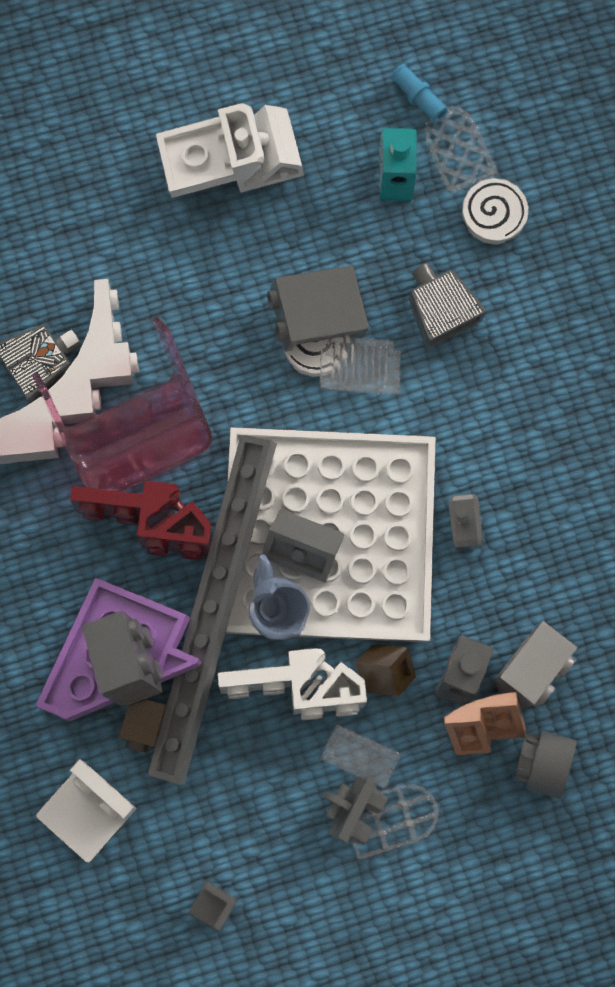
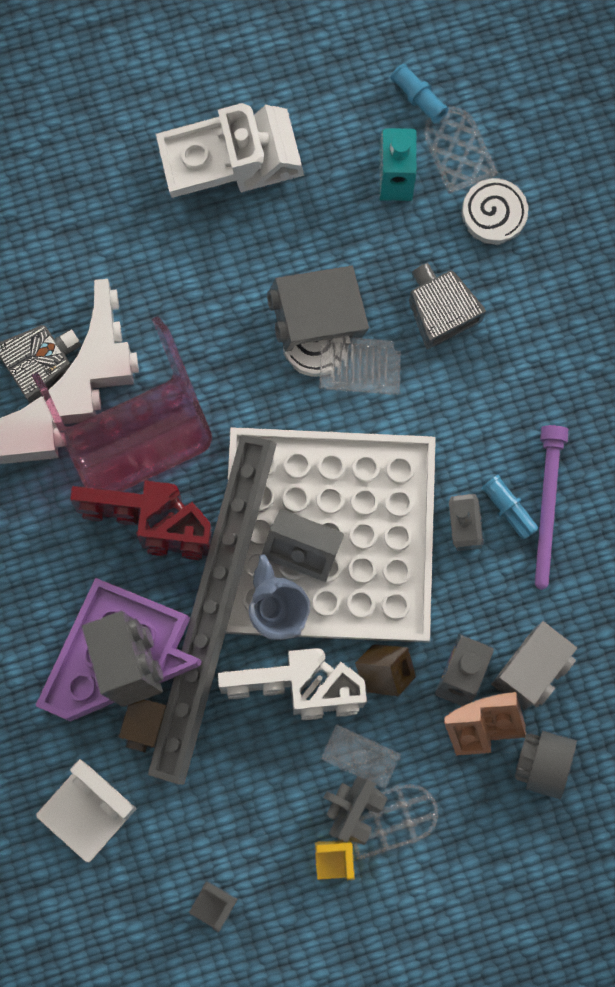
(334, 860): none -> yellow panel
(510, 507): none -> dark azure axle
(553, 441): none -> medium lavender piece

